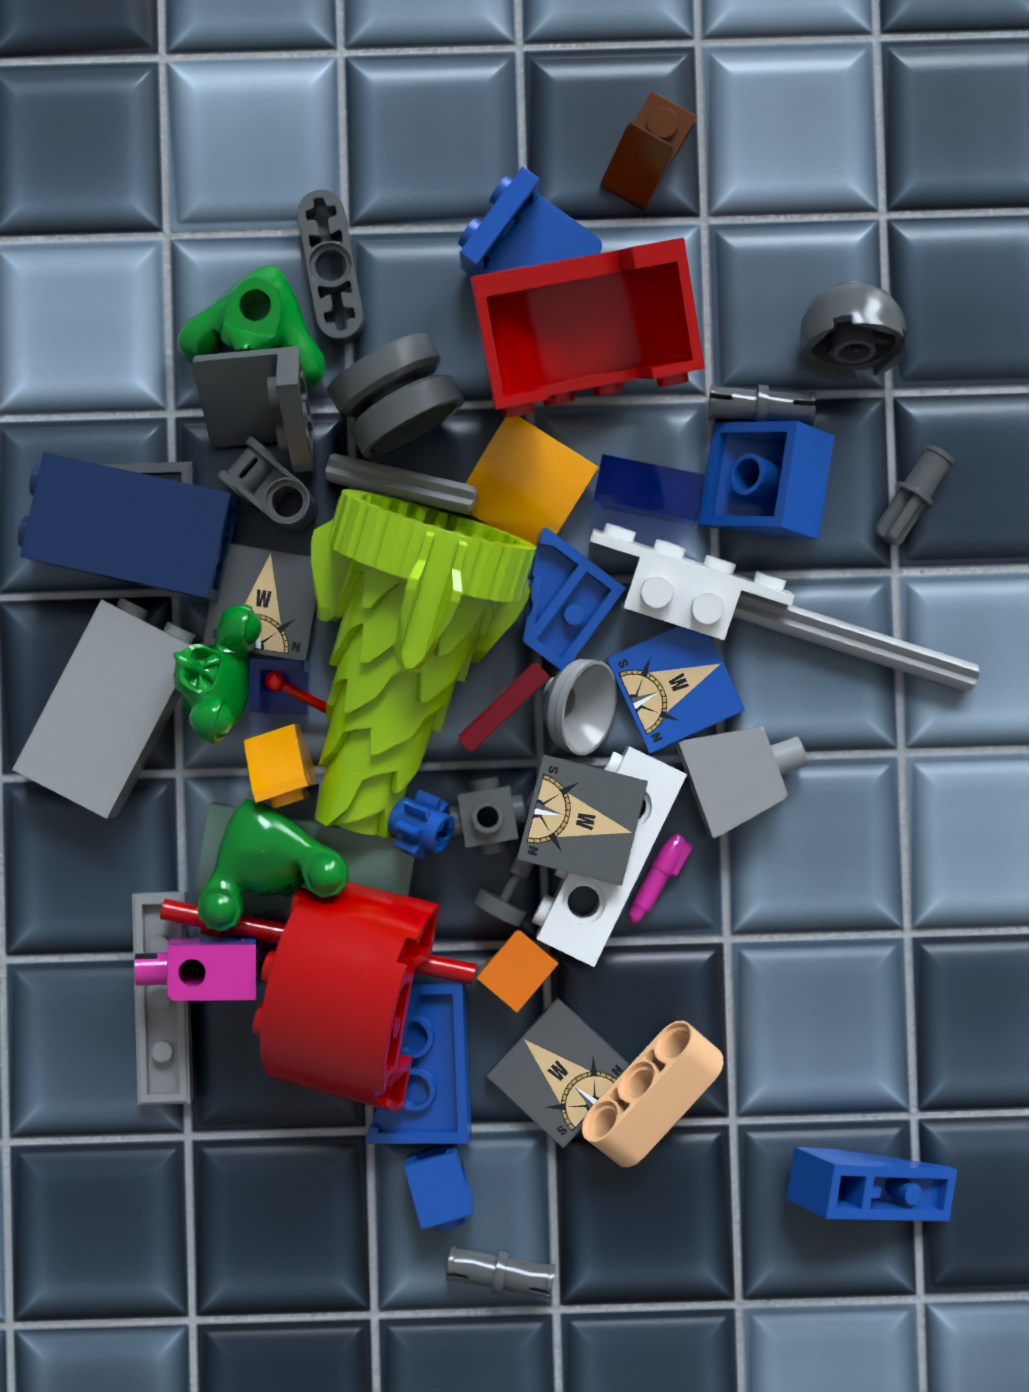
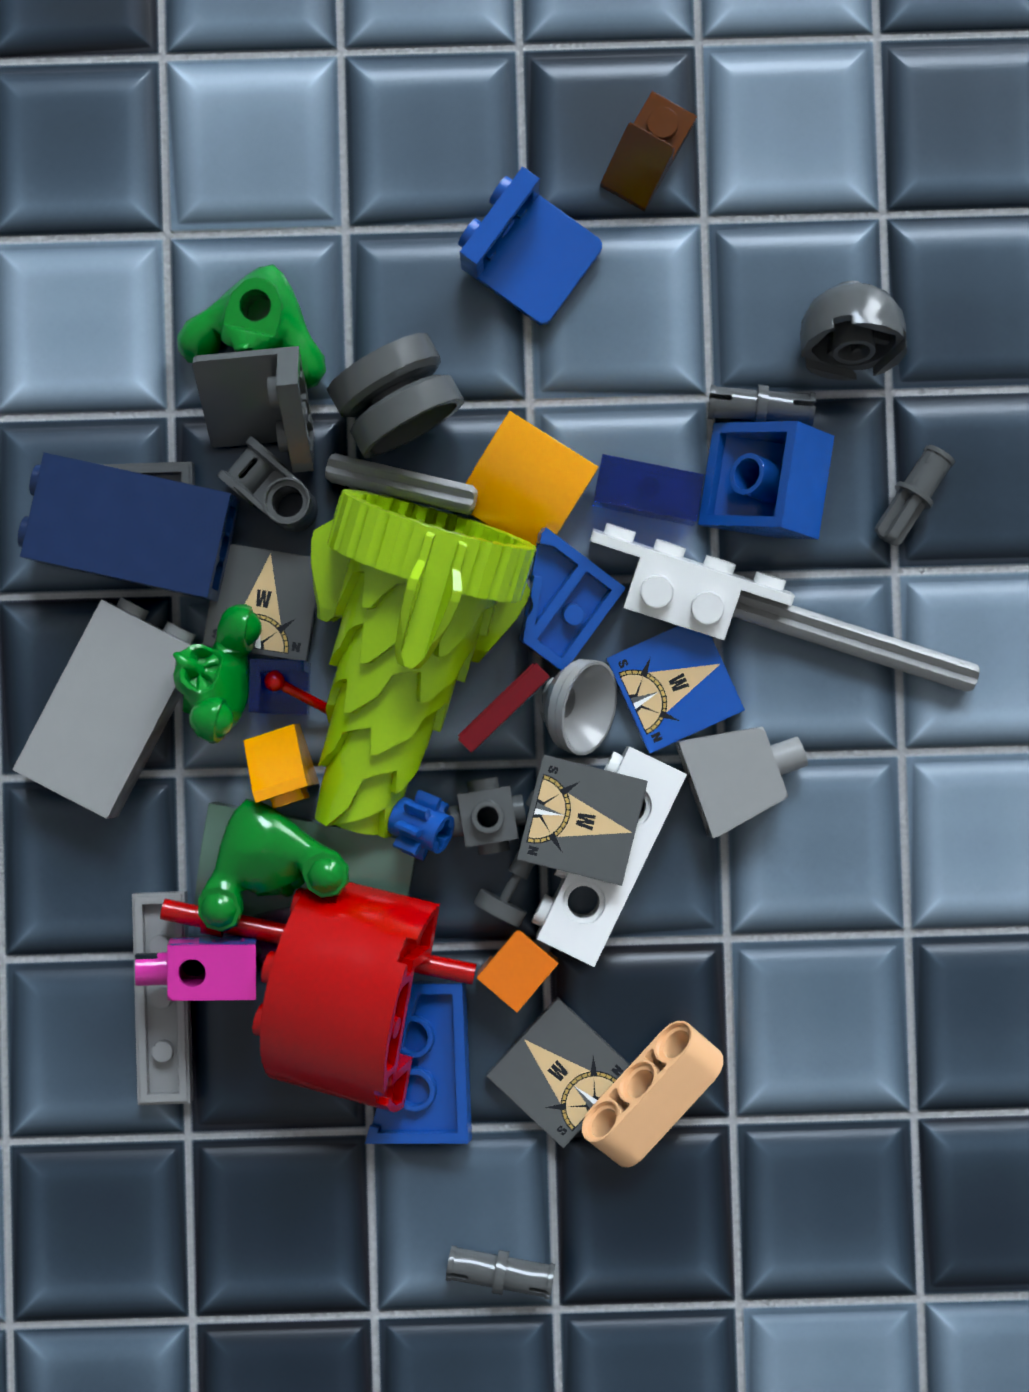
(311, 233): dark grey beam -> none
(439, 1187): blue brick -> none
(587, 325): red cylinder -> none
(665, 864): dark pink piece -> none
(869, 1186): blue slope -> none

